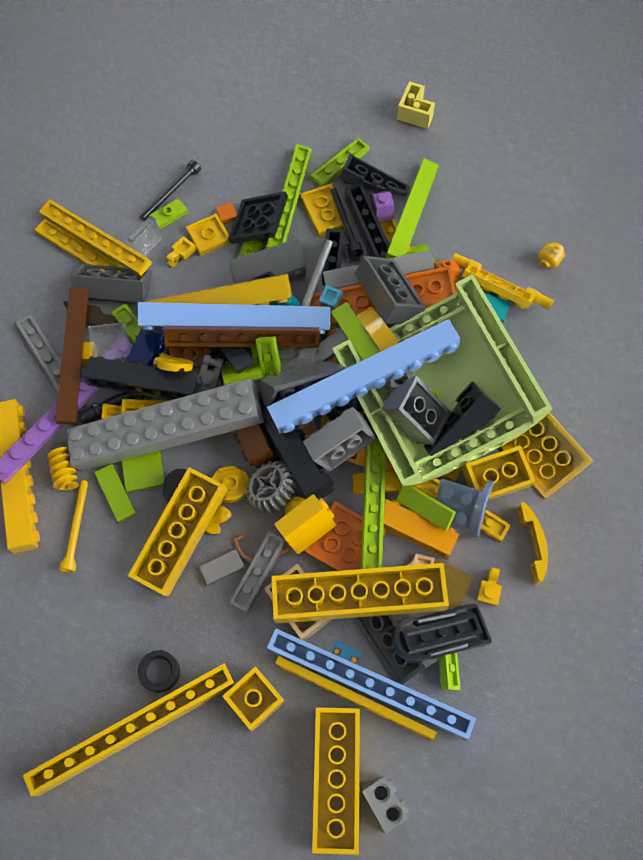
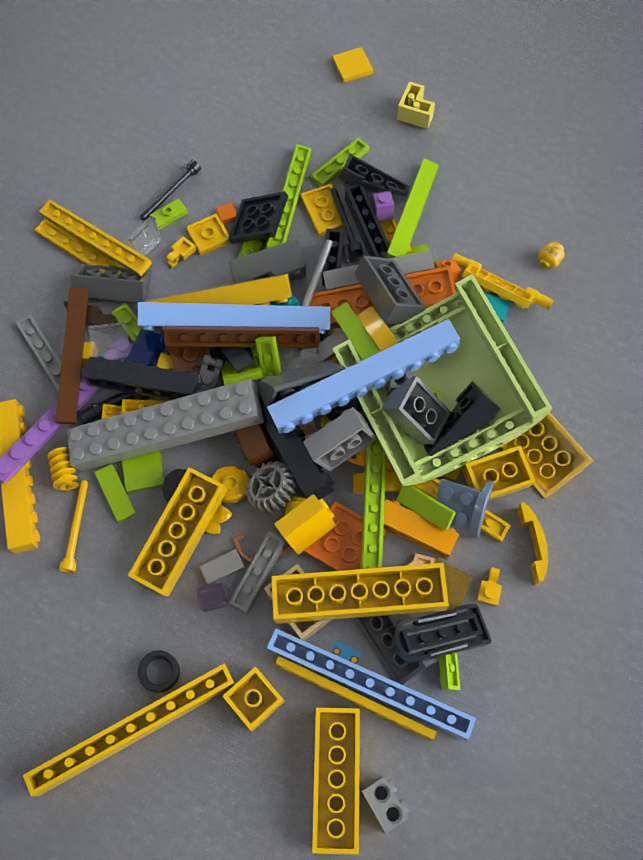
(173, 364): yellow tile -> none
(213, 597): none -> clear purple brick
(330, 297): medium azure tile -> none
(352, 64): none -> yellow tile

